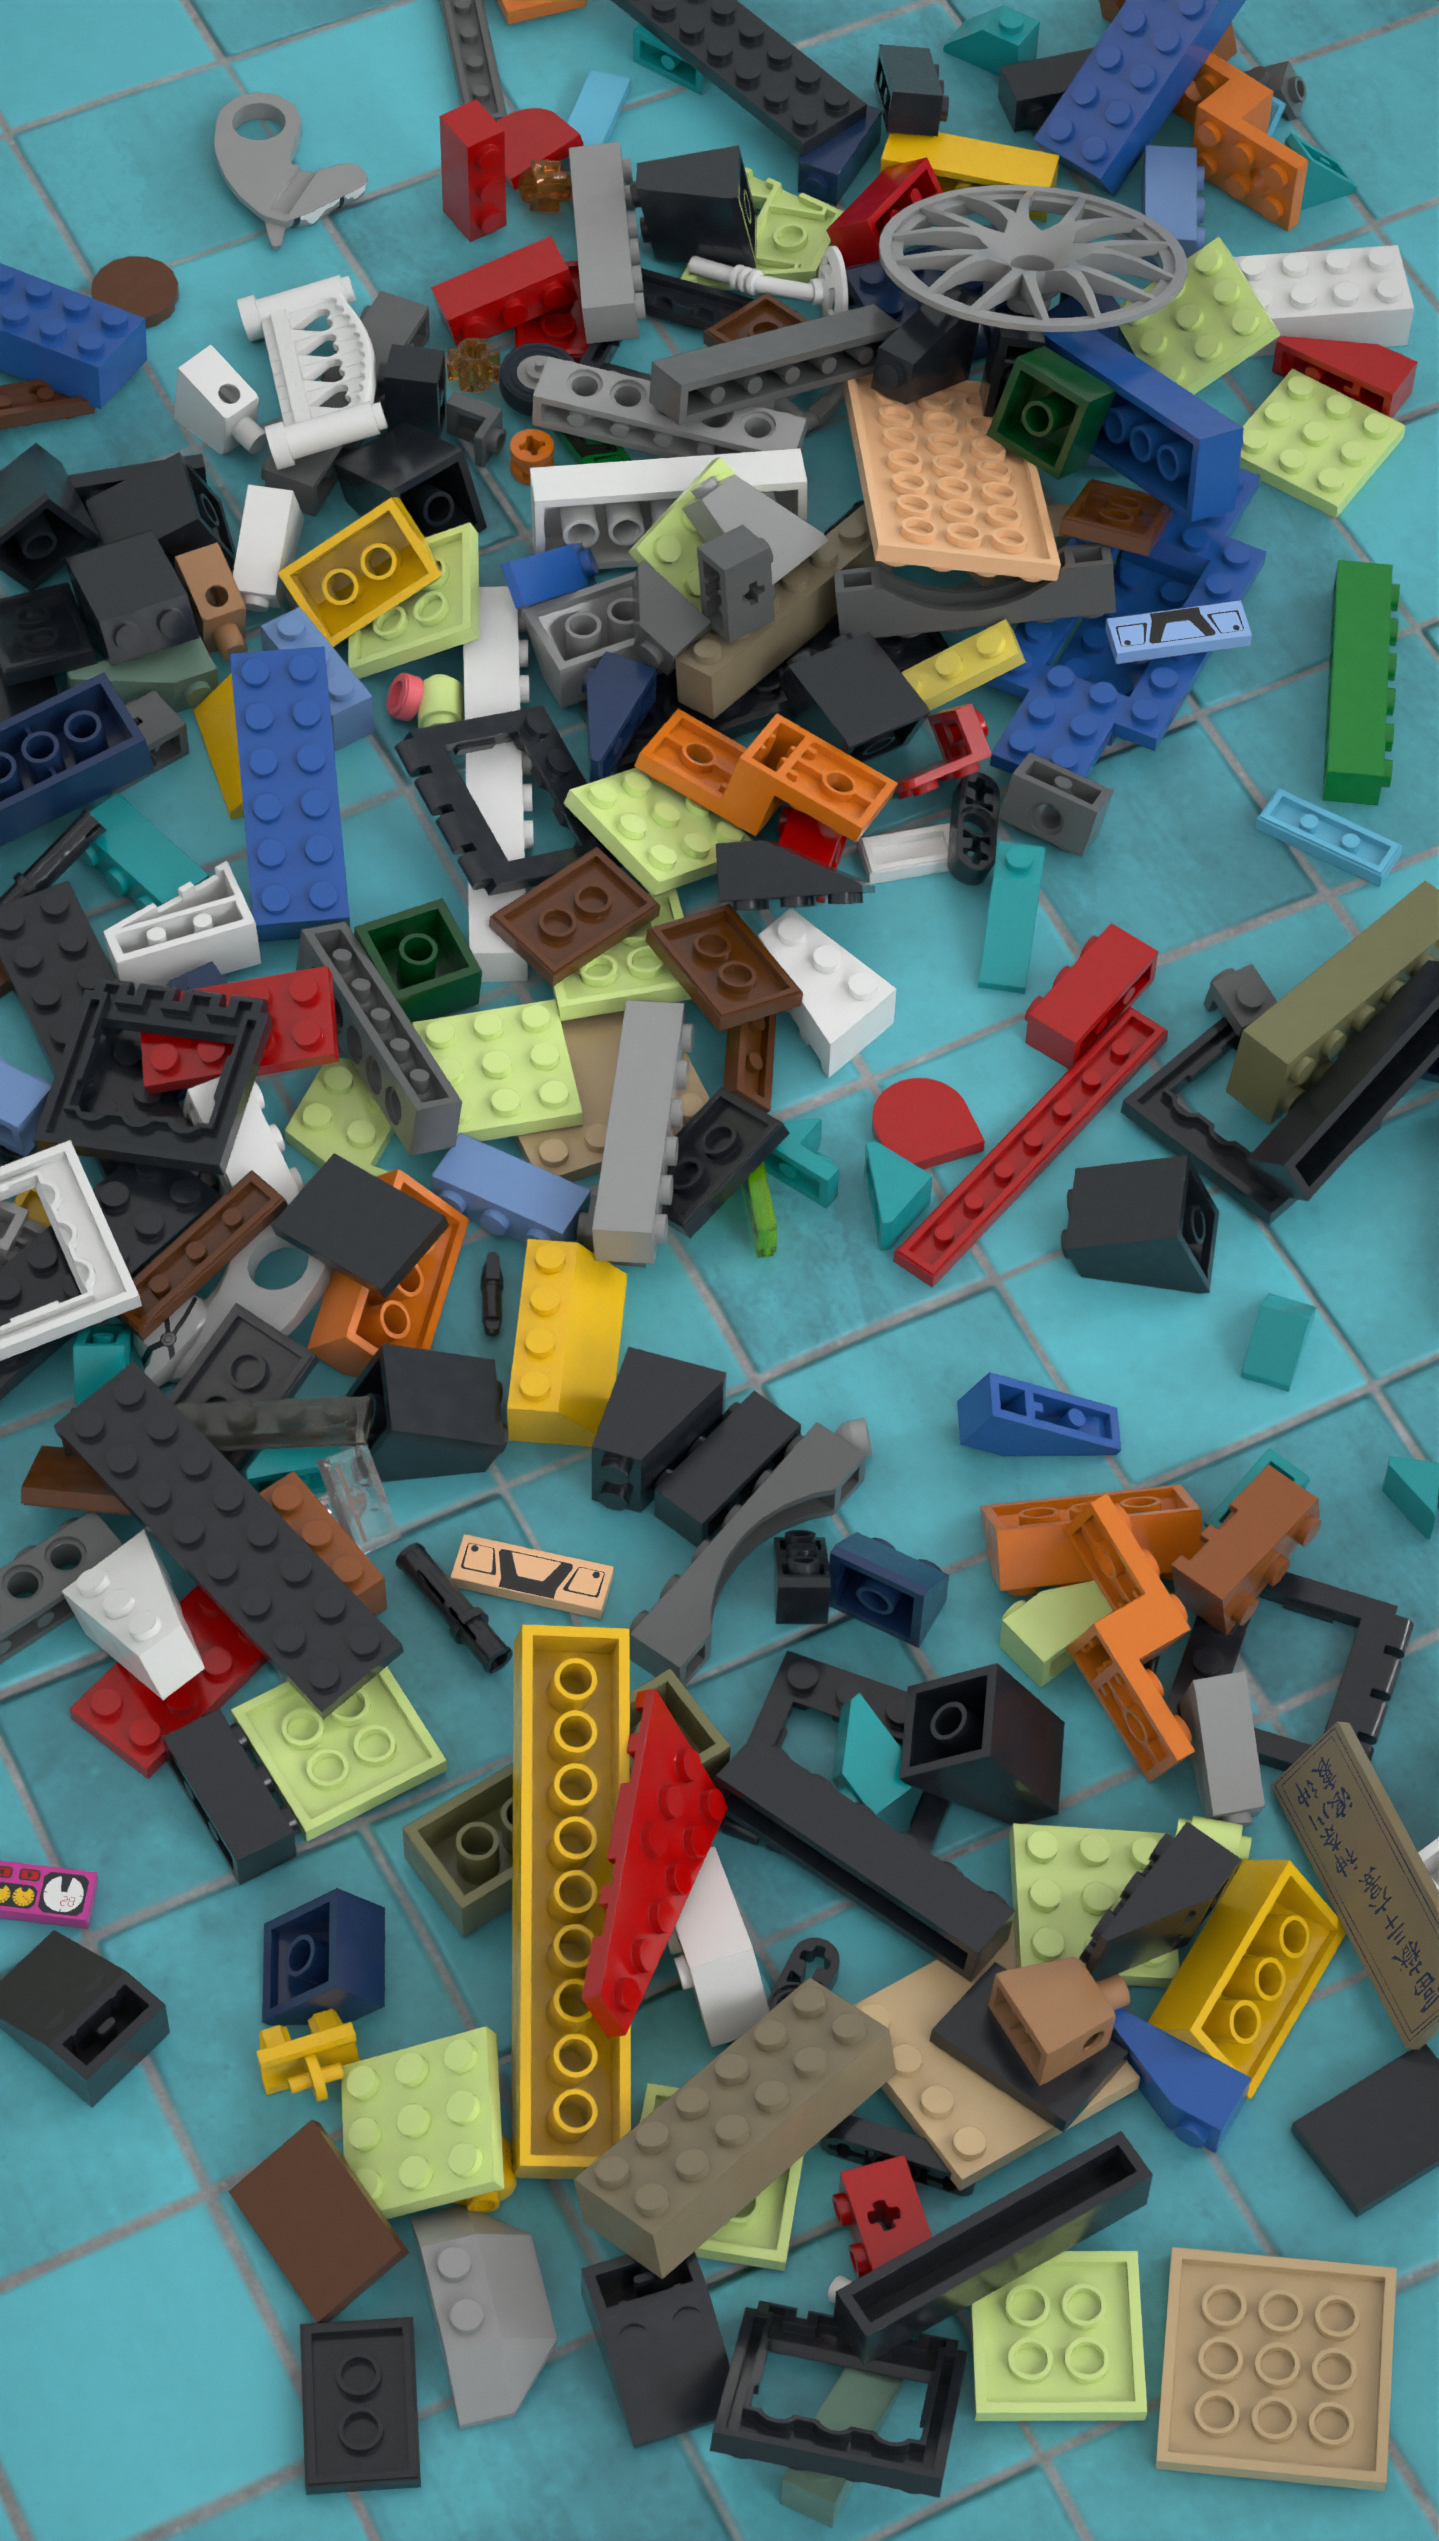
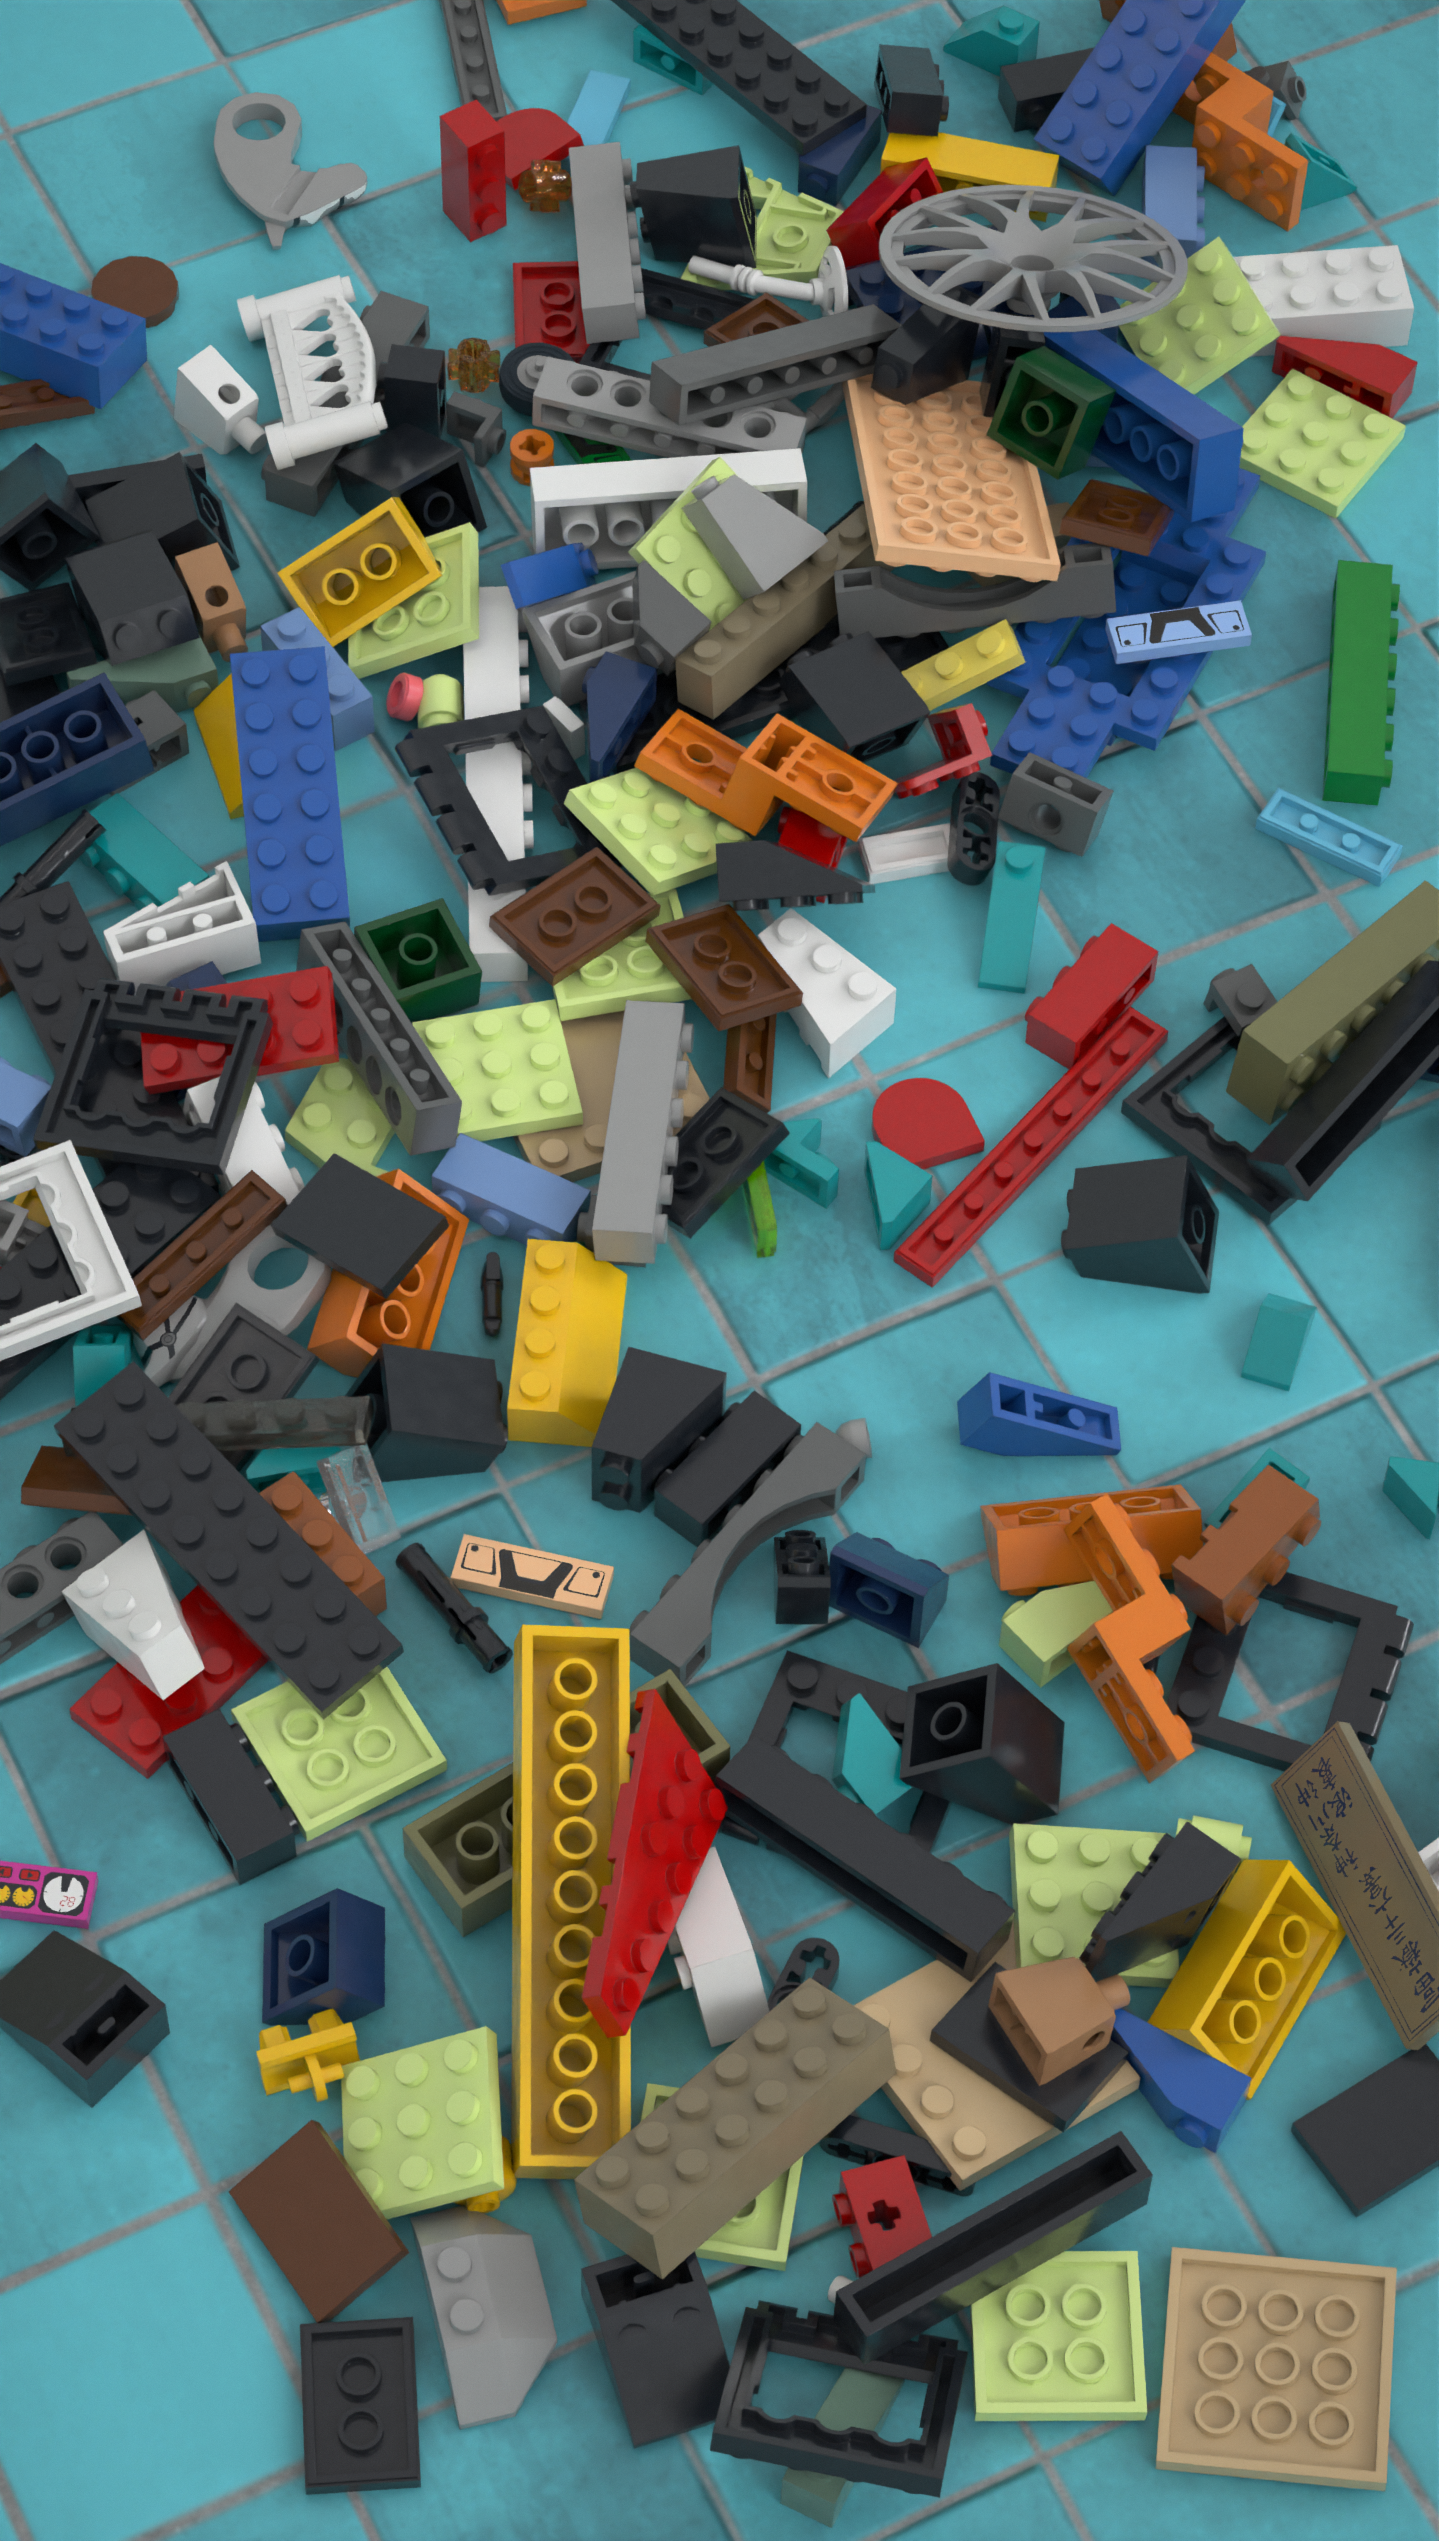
(266, 545): white slope -> none
(505, 292): red brick -> none
(568, 726): none -> white tile
(736, 583): dark grey brick -> none
(1224, 1747): light grey slope -> none

